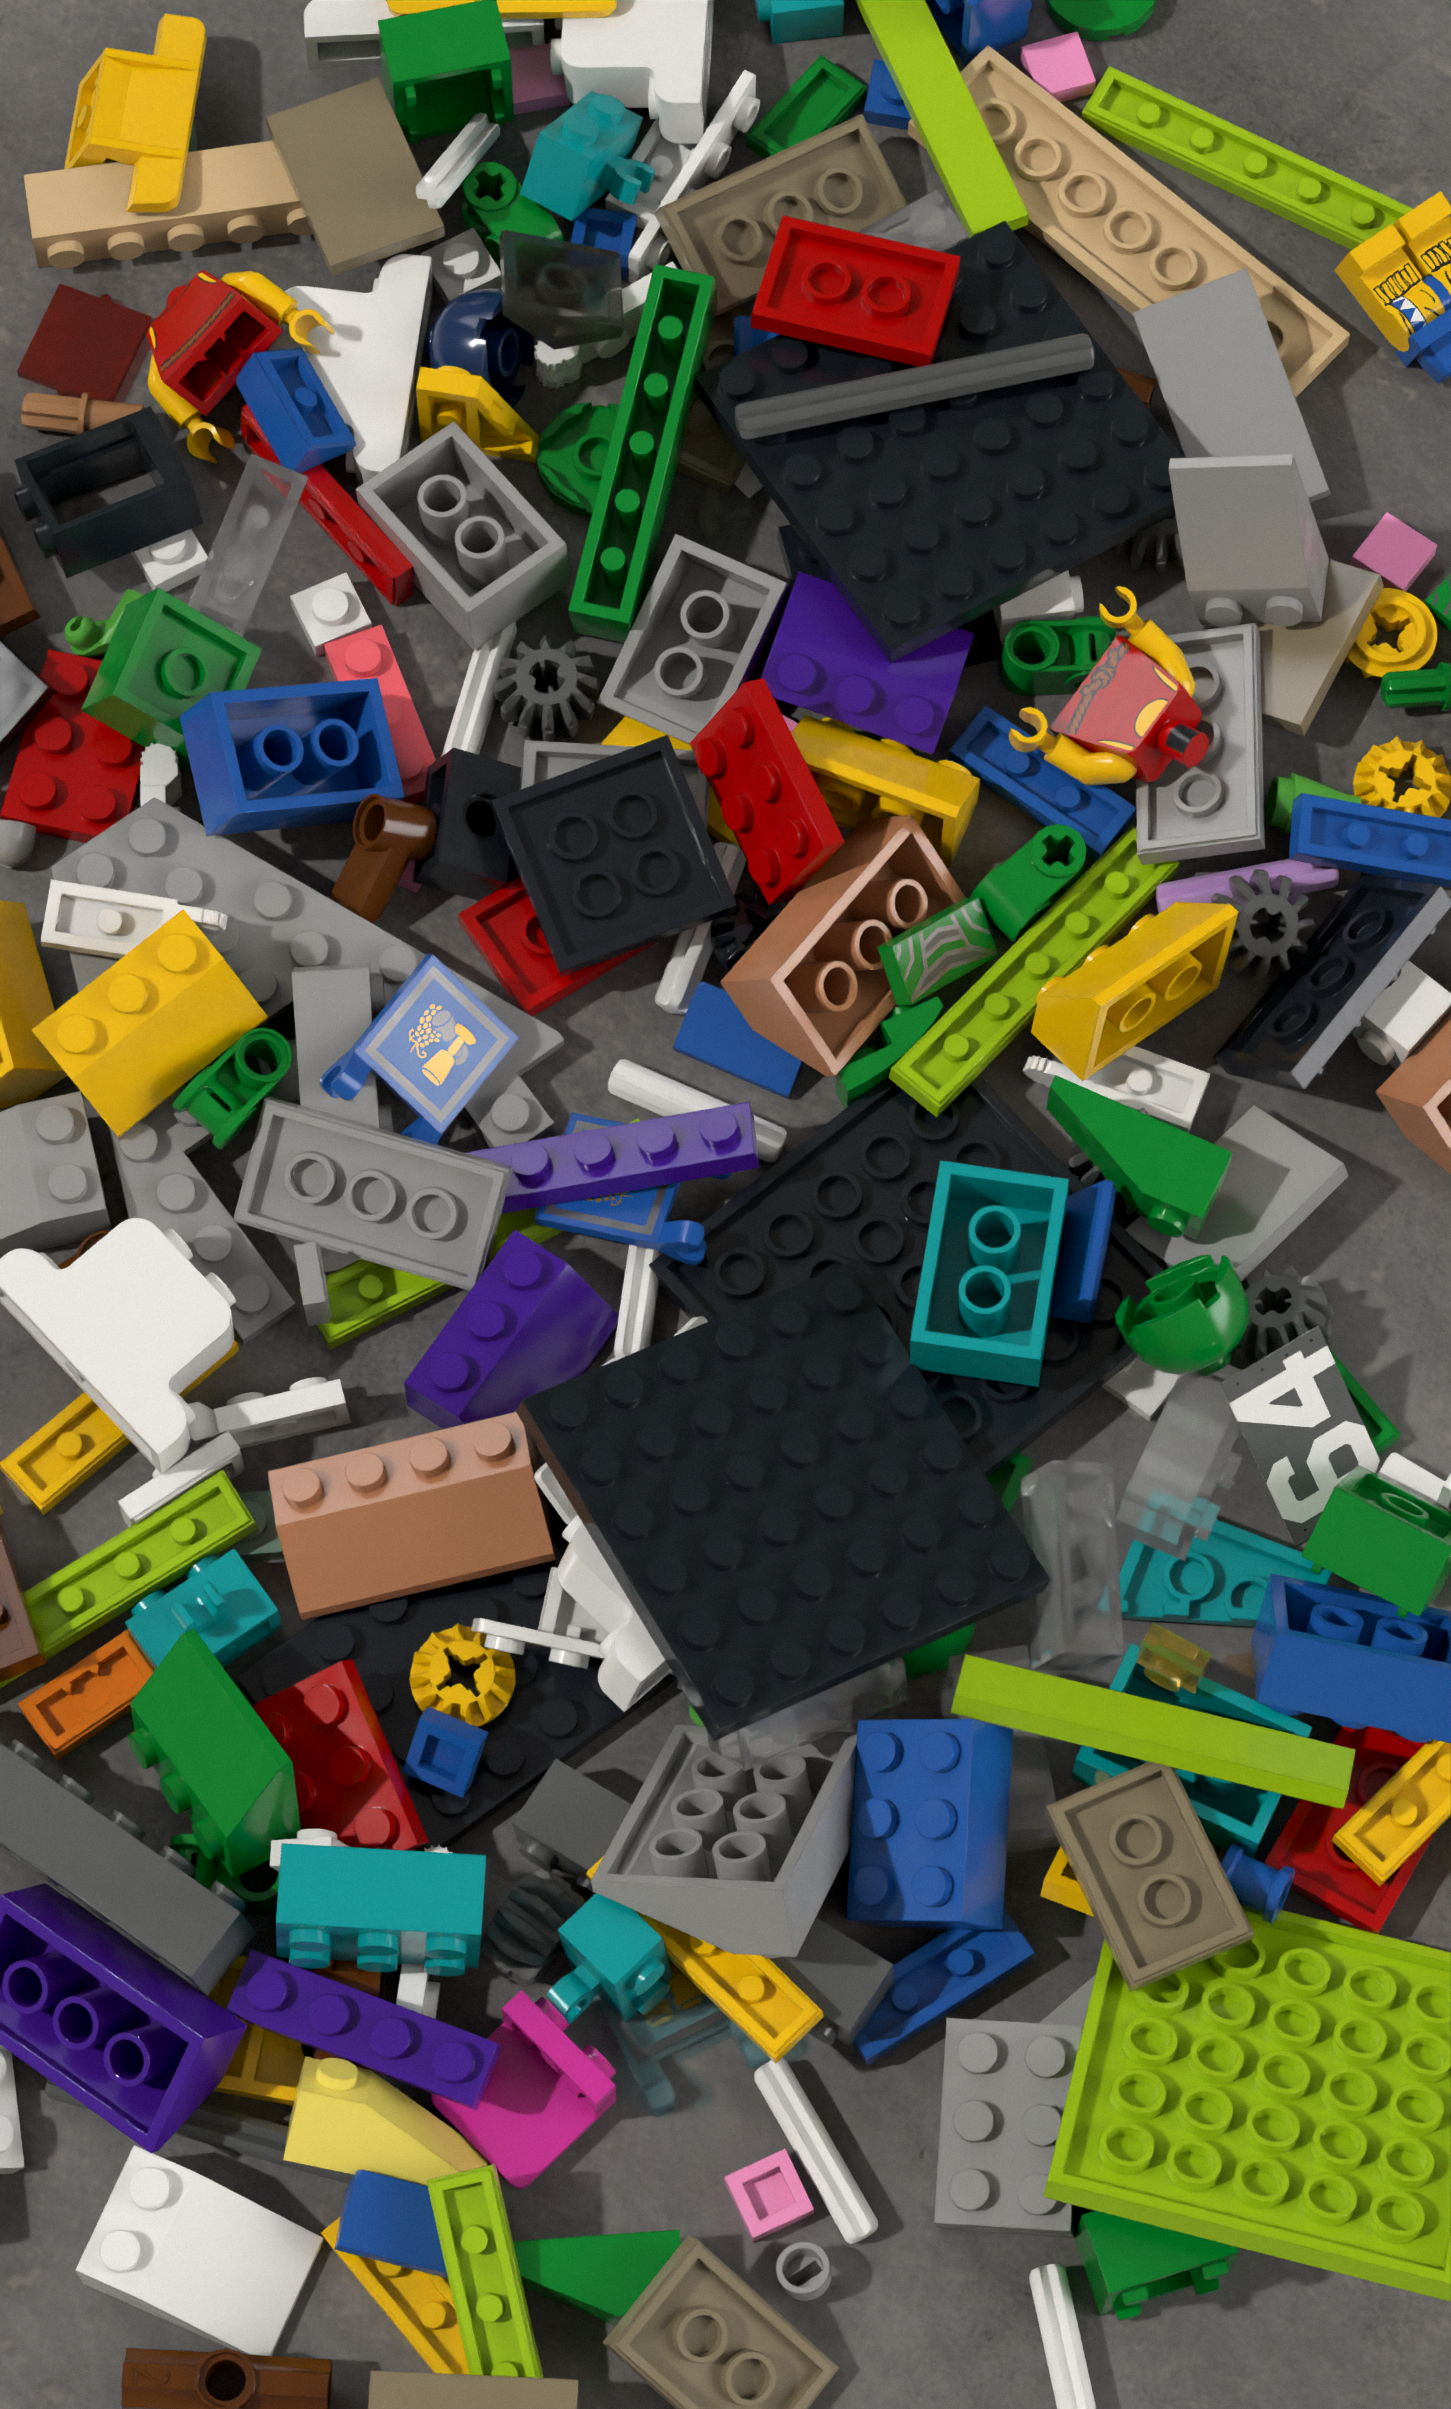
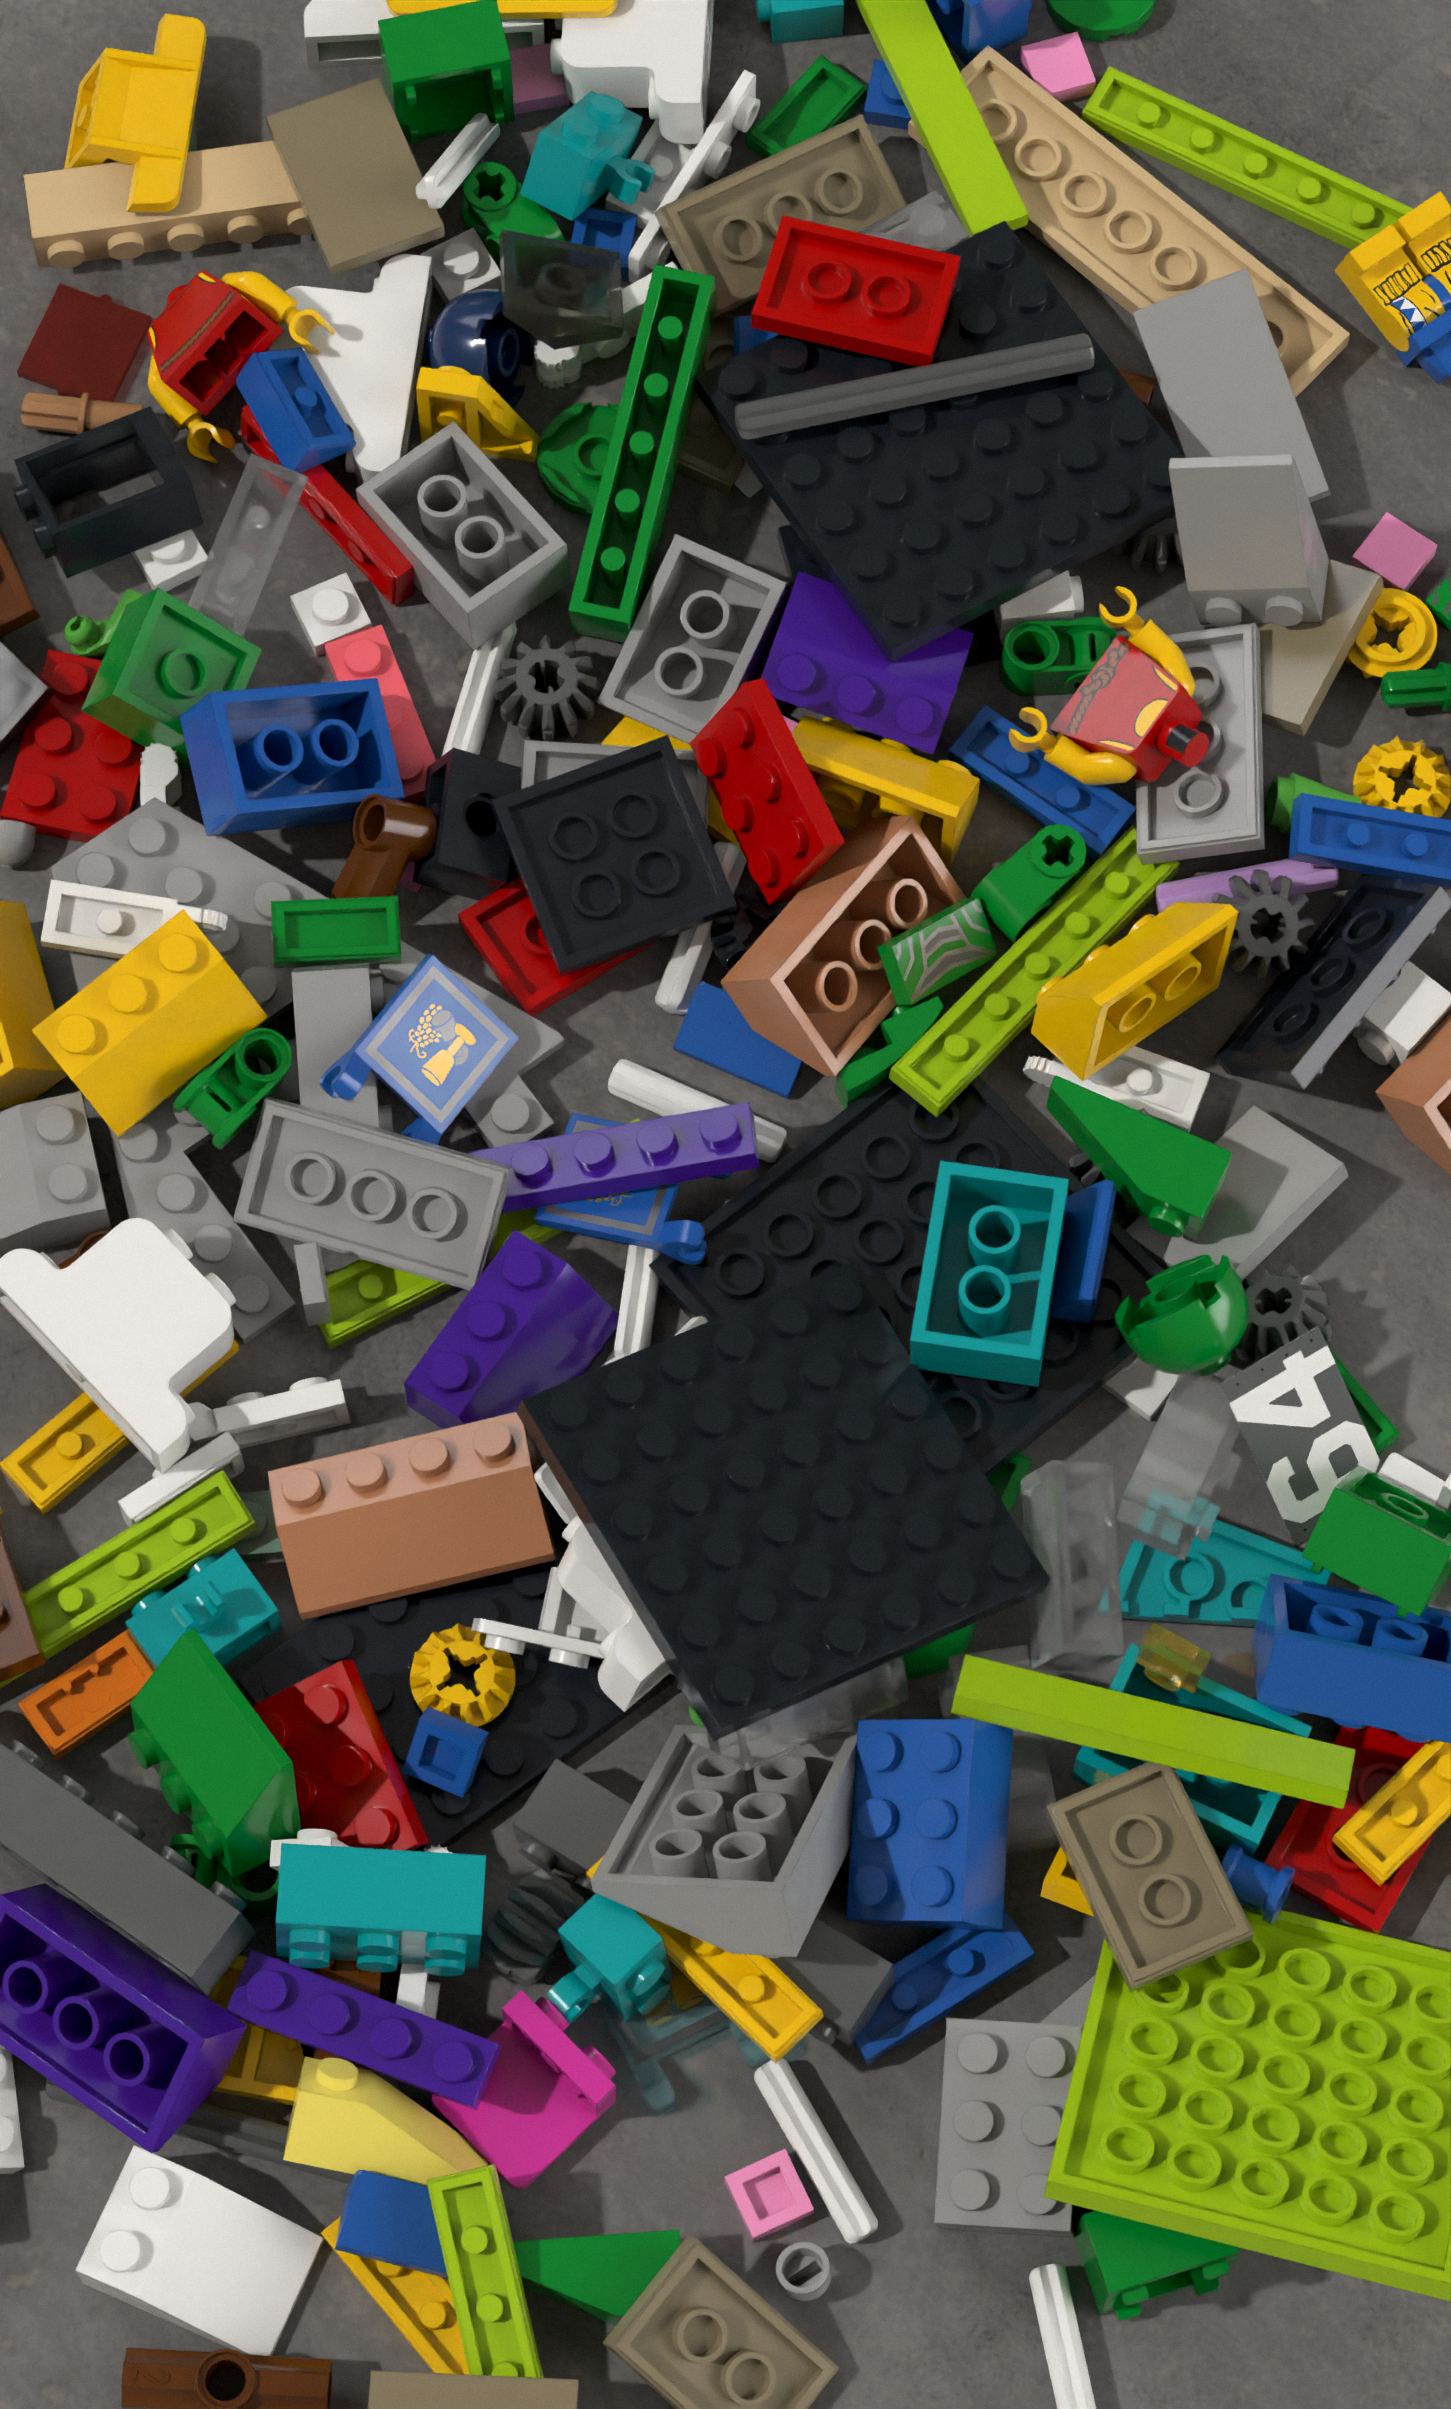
(336, 931): none -> green tile

